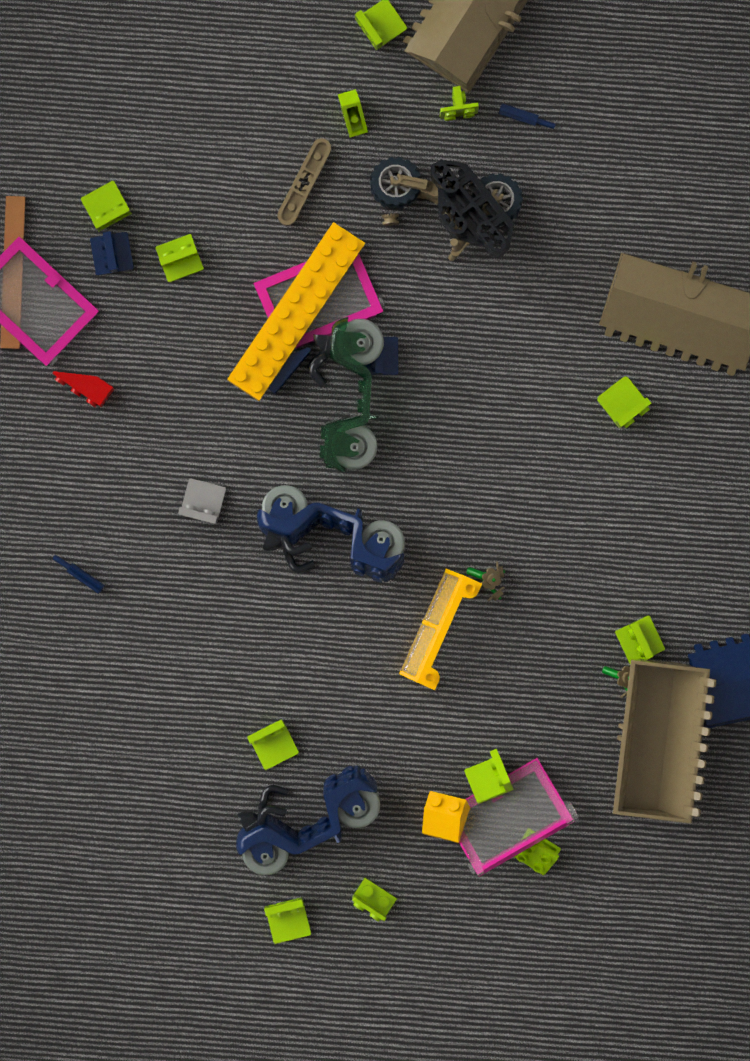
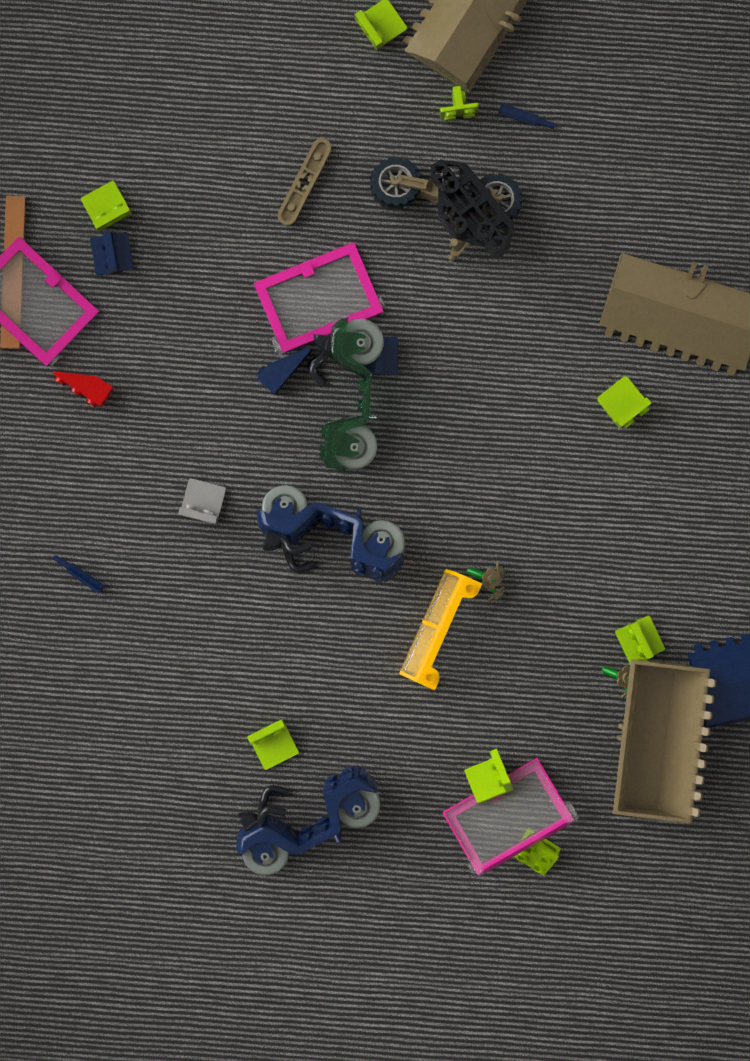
(179, 258): lime bracket -> none
(287, 920): lime bracket -> none
(296, 311): yellow plate -> none
(352, 113): lime slope -> none
(373, 899): lime bracket -> none
(390, 219): dark tan bush -> none
(445, 816): yellow slope -> none

